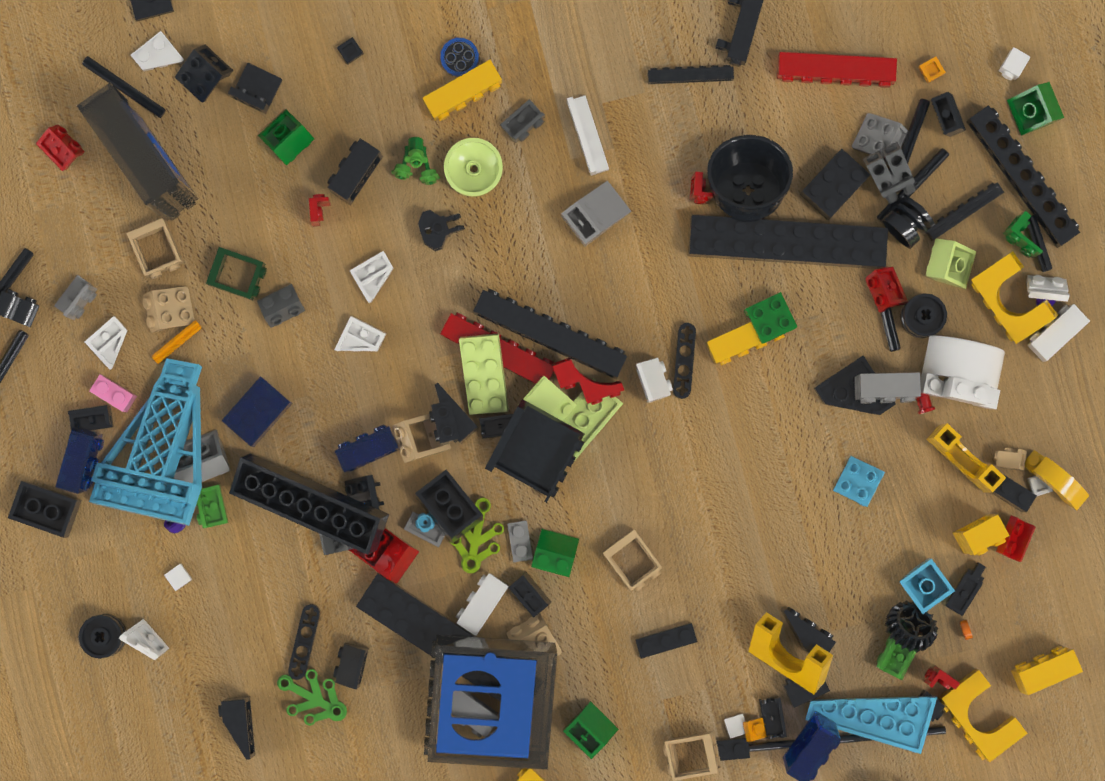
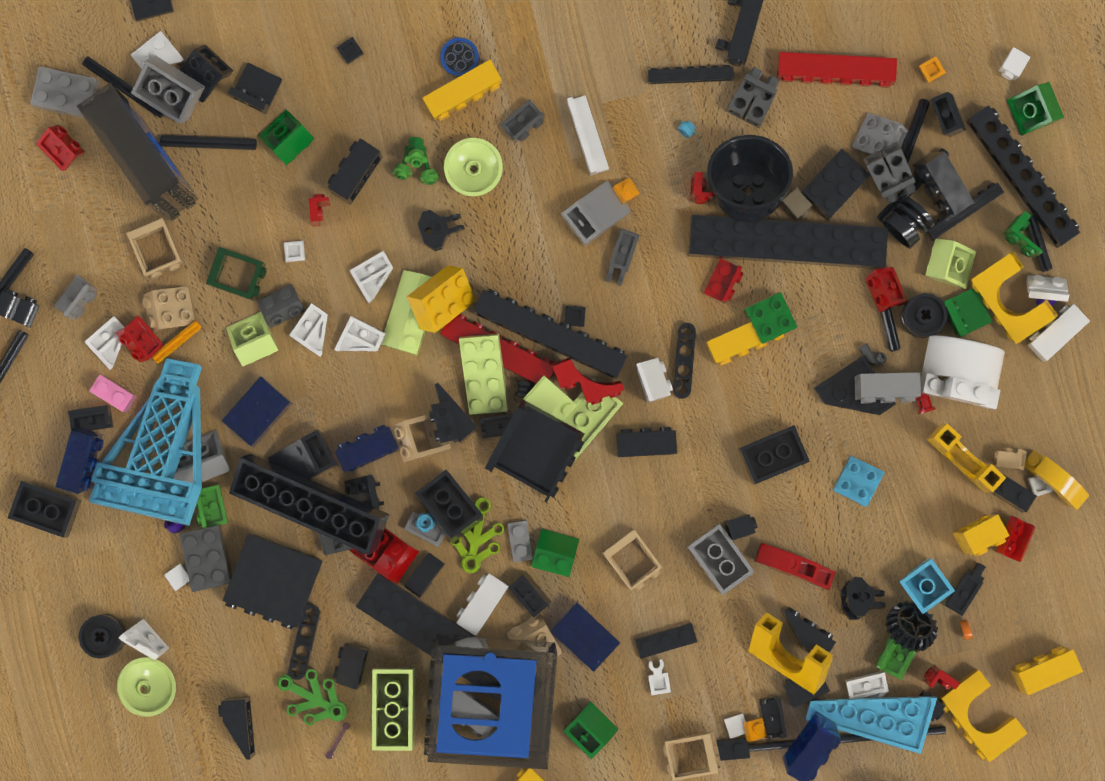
(62, 91): none -> light grey brick
(139, 339): none -> red bracket
(156, 680): none -> yellowish green dish
(167, 89): none -> light grey brick
(206, 558): none -> dark grey brick
(208, 142): none -> black axle
(251, 339): none -> yellowish green slope
(272, 581): none -> black panel
(294, 251): none -> white tile
(306, 456): none -> black slope
(311, 329): none -> white wing
(330, 754): none -> hinge
(393, 709): none -> yellowish green brick
(402, 327): none -> yellowish green slope
(424, 575): none -> black slope
(441, 298): none -> yellow brick
(523, 388): none -> black wheel
(575, 316): none -> black tile
(585, 636): none -> clear blue brick
(622, 254): none -> dark grey hinge
(626, 190): none -> light orange plate
(646, 442): none -> black brick
(658, 681): none -> white plate
(687, 129): none -> medium azure plate
(720, 559): none -> light grey brick
(723, 280): none -> red bracket
(741, 526): none -> black brick
(756, 91): none -> dark grey hips
(773, 455): none -> black brick
(795, 566): none -> red slope
(797, 204): none -> dark tan brick
(859, 598): none -> black hinge
(867, 686): none -> white wing
(872, 357): none -> dark grey arm
(942, 183): none -> black brick
(966, 313): none -> green bracket

